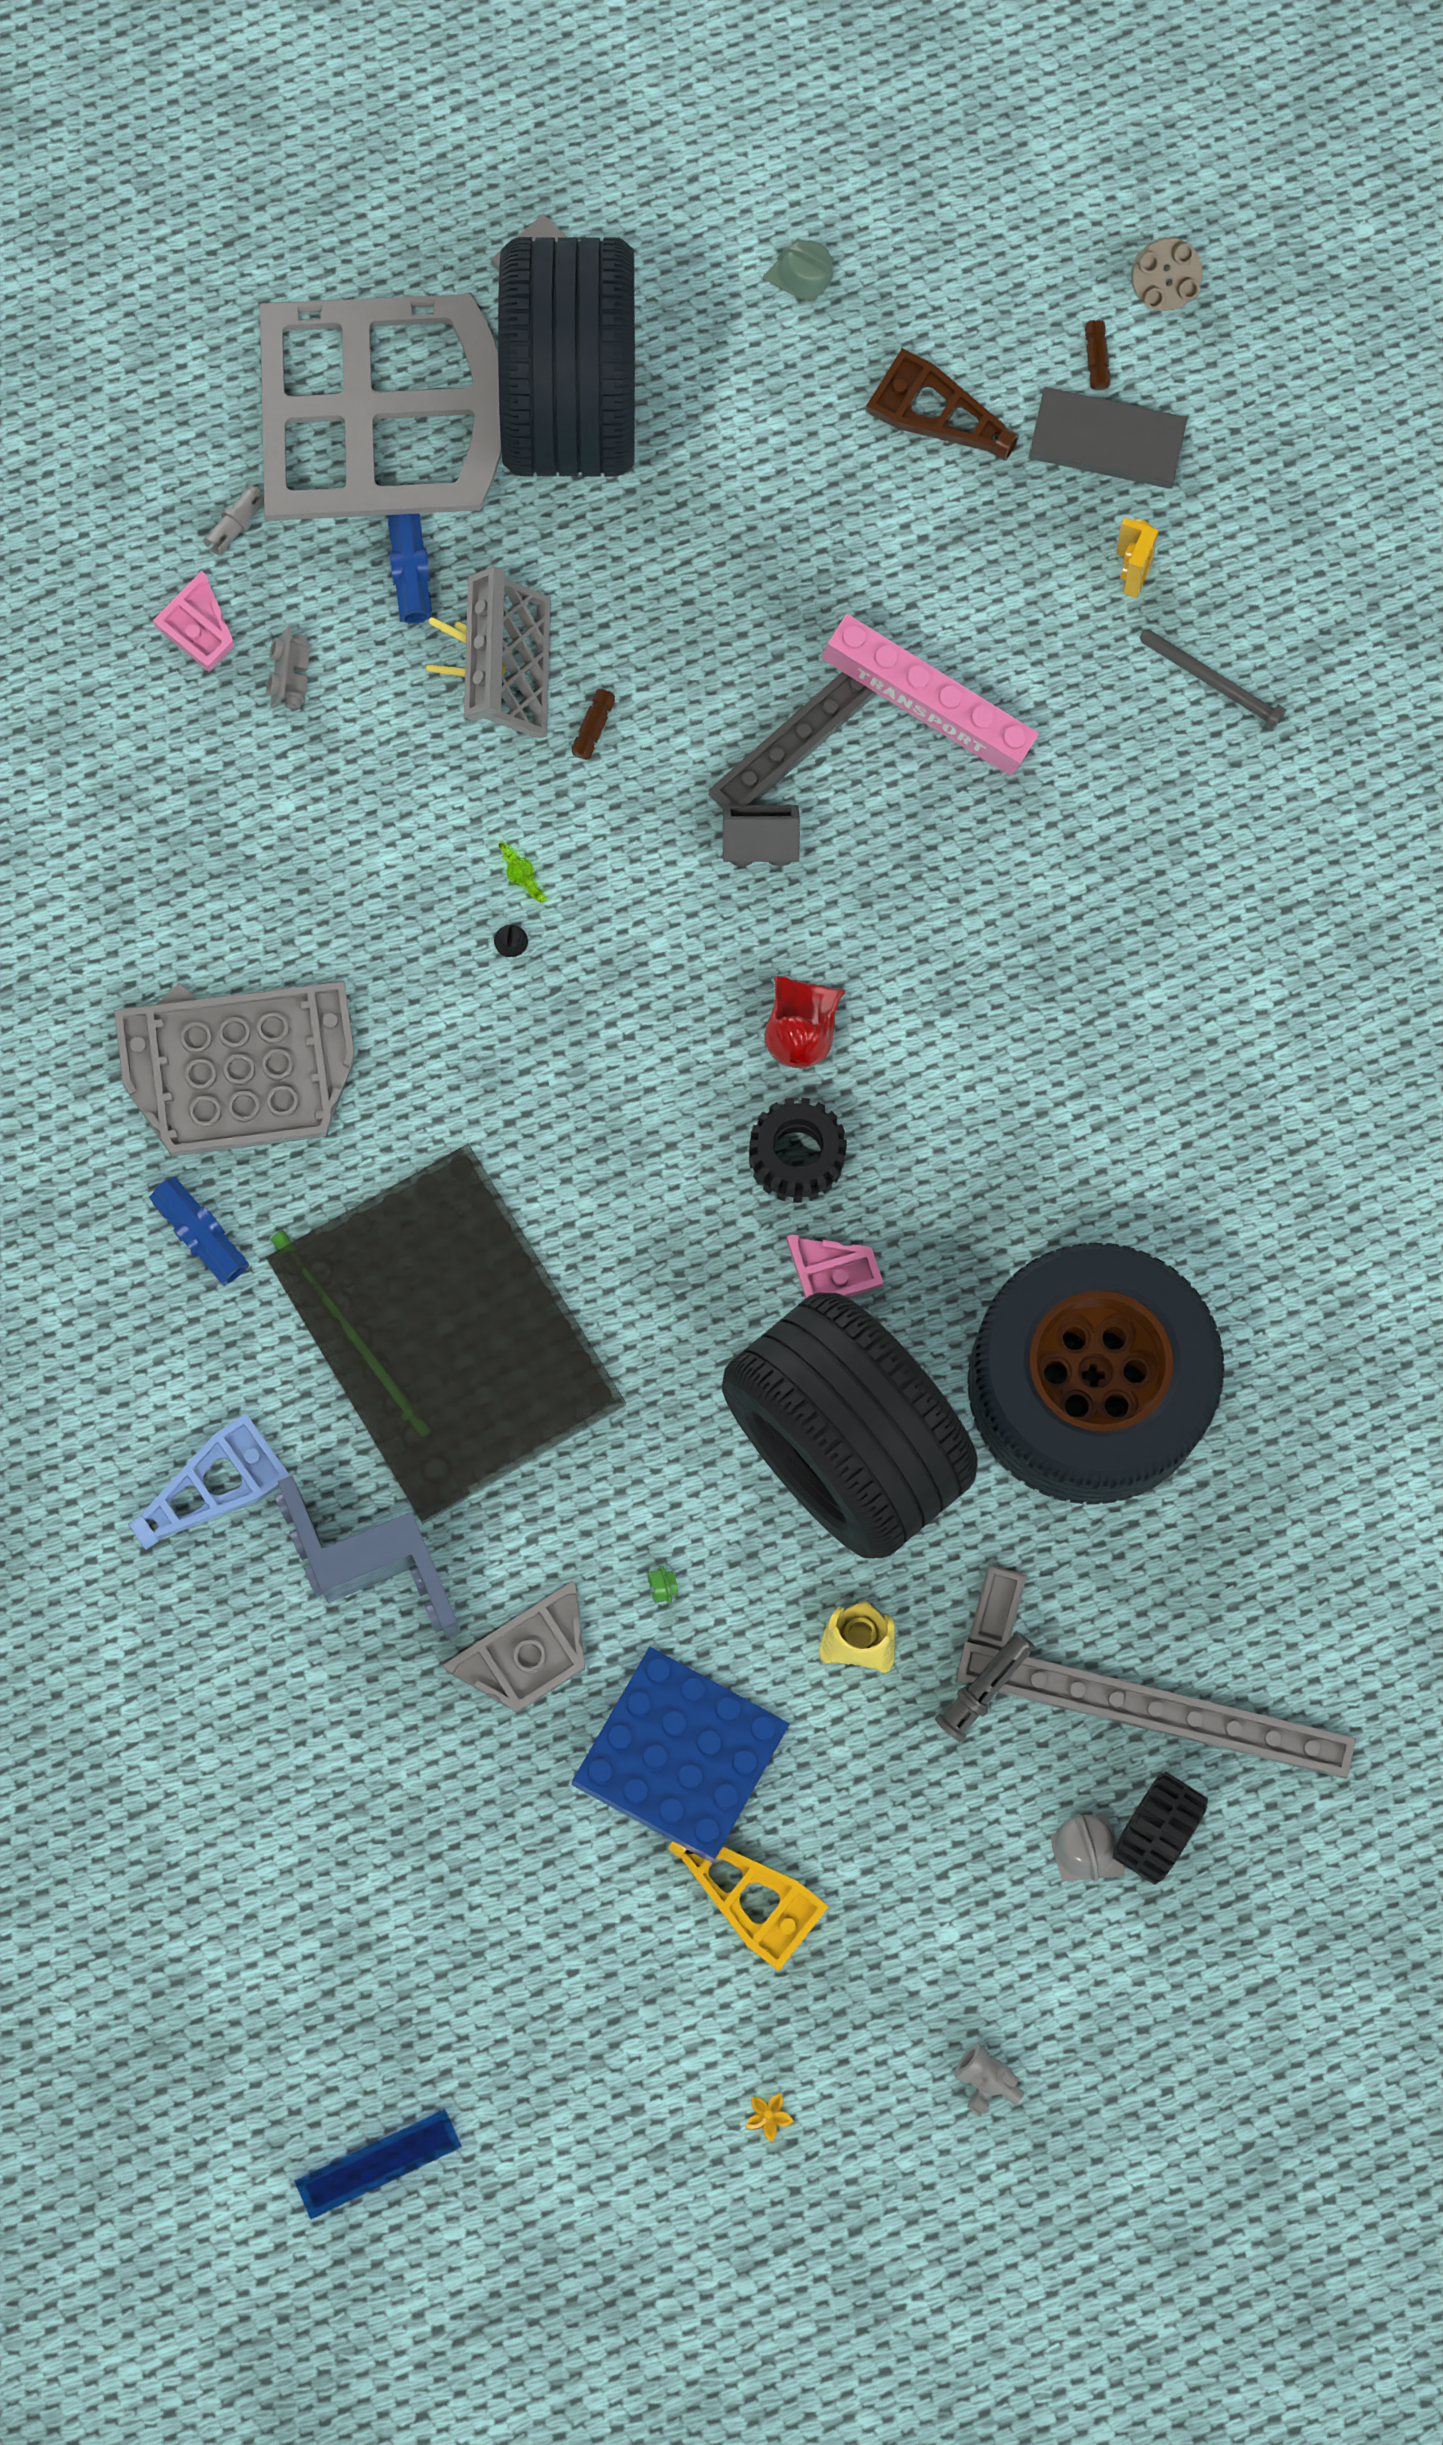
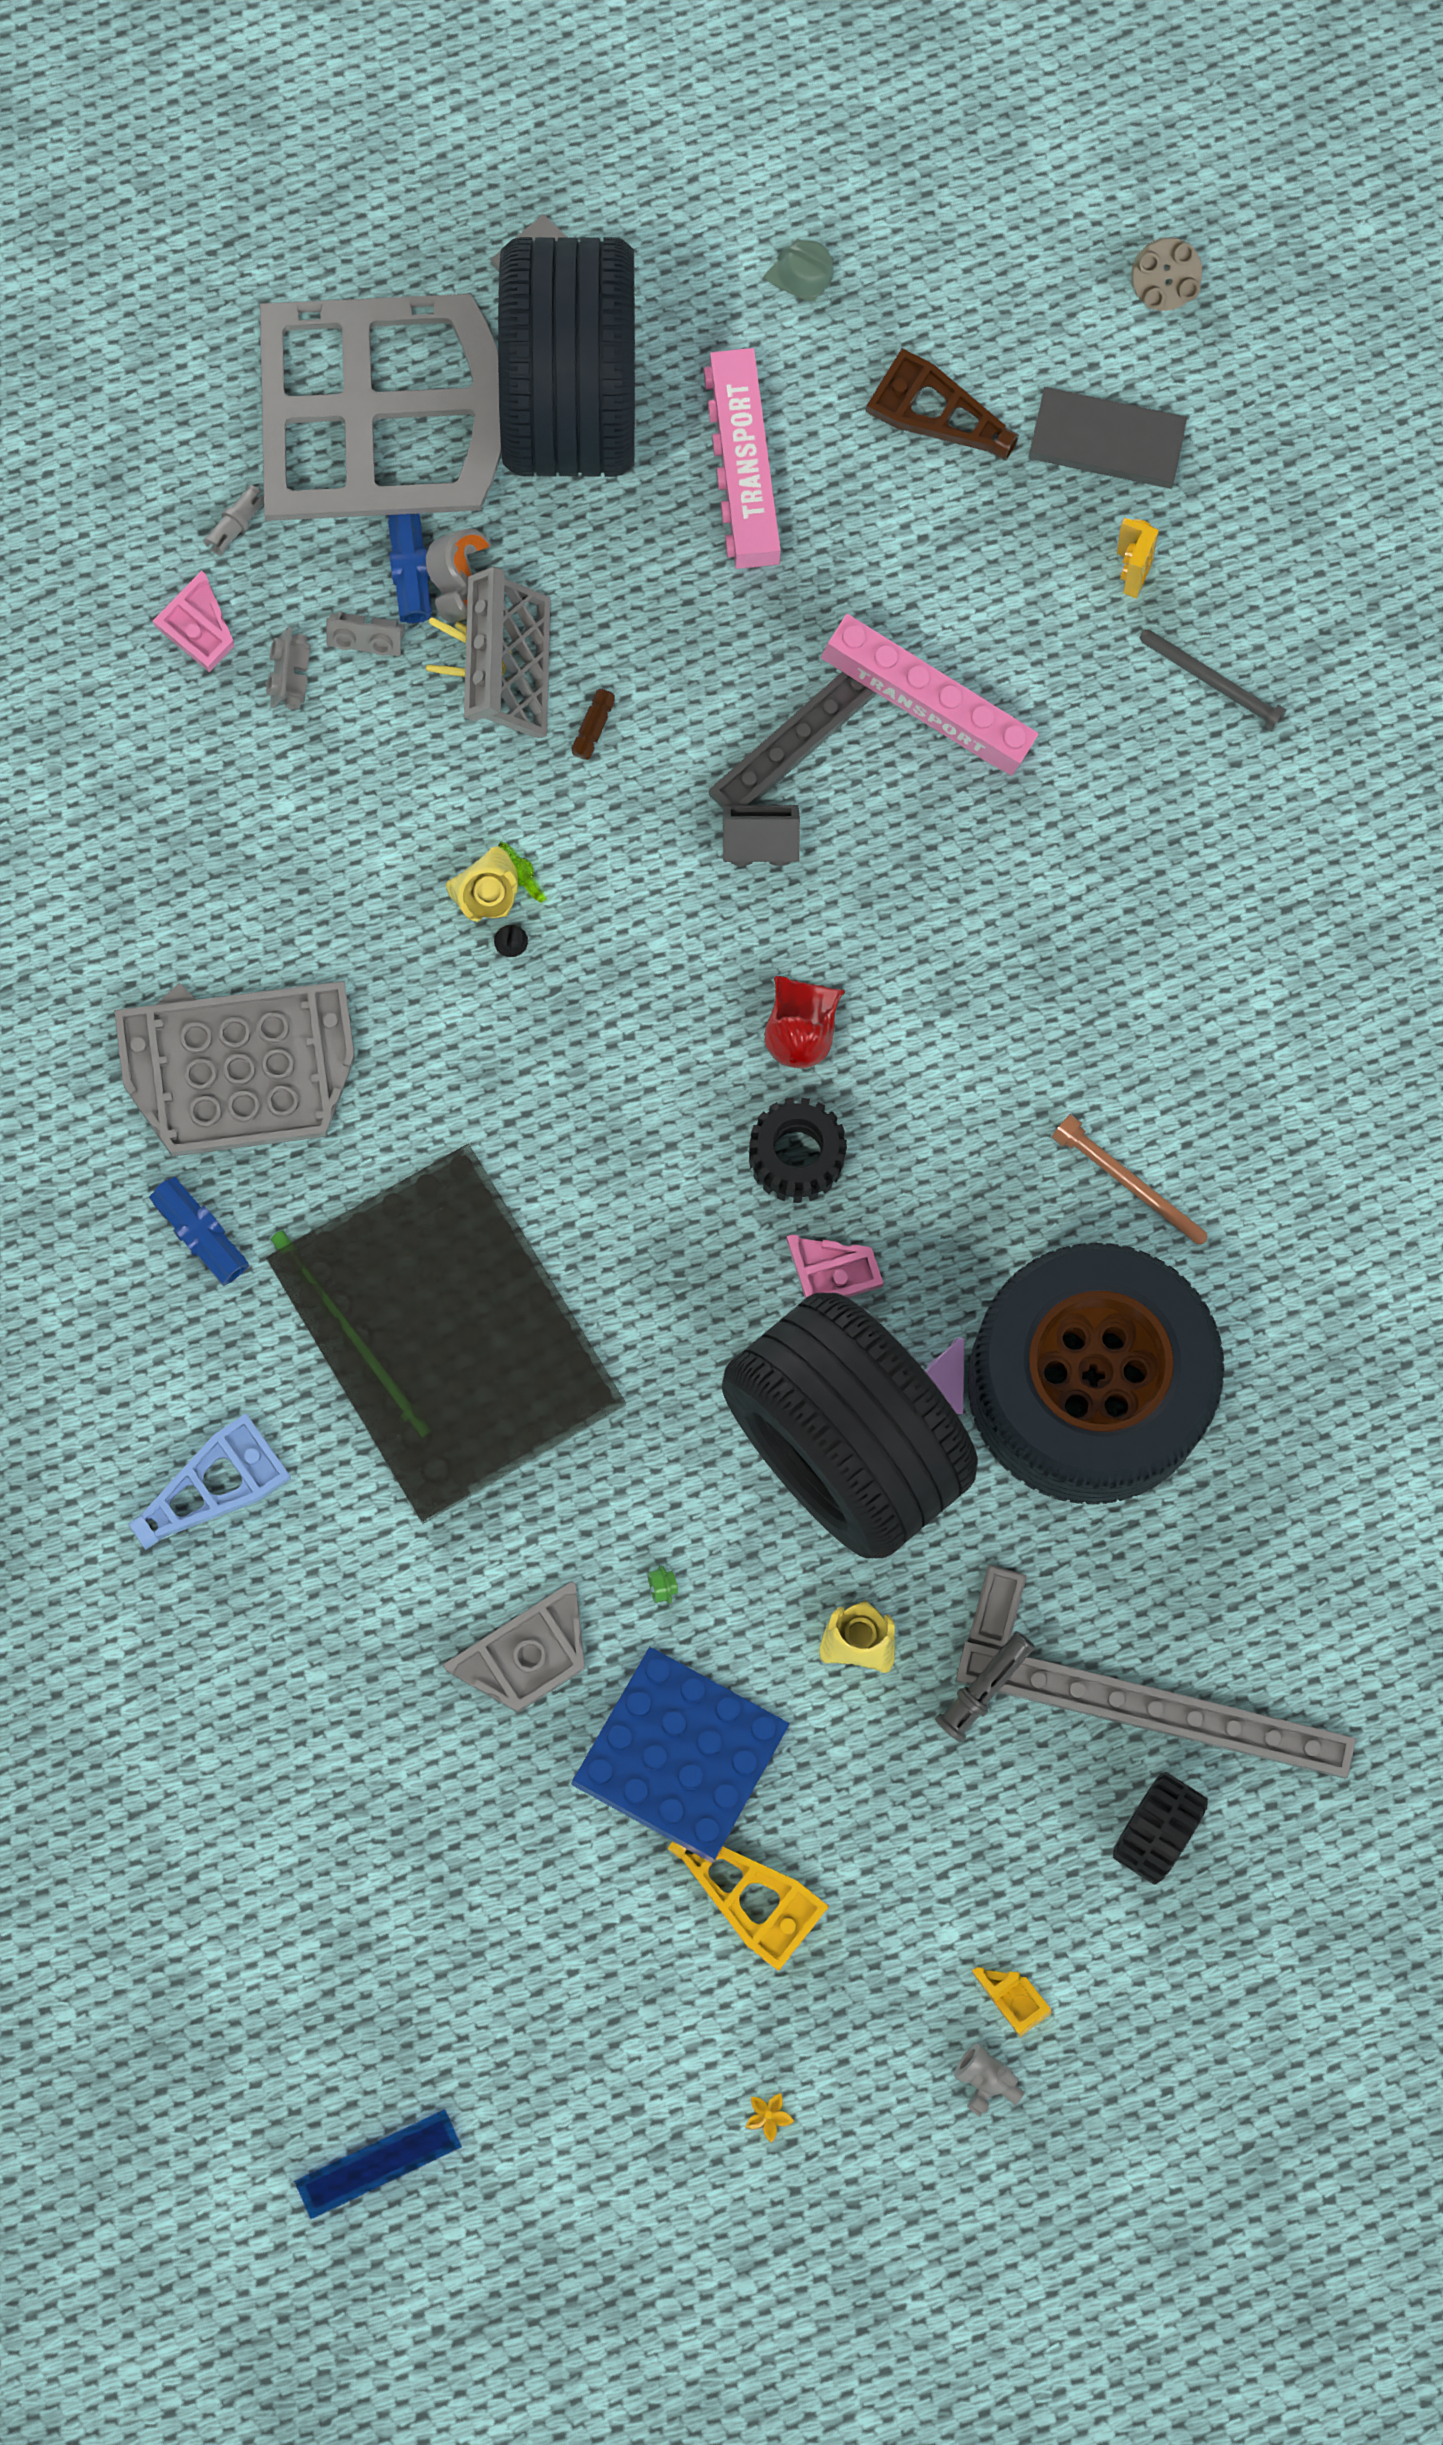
(352, 632): none -> light grey hinge
(366, 1558): sand blue bracket -> none
(450, 570): none -> light grey animal
(486, 887): none -> light yellow hair
(744, 459): none -> bright pink brick
(948, 1374): none -> lavender slope
(1014, 1998): none -> yellow slope
(1072, 1135): none -> nougat piece
(1085, 1849): light grey piece -> none
(1097, 355): reddish brown axle -> none

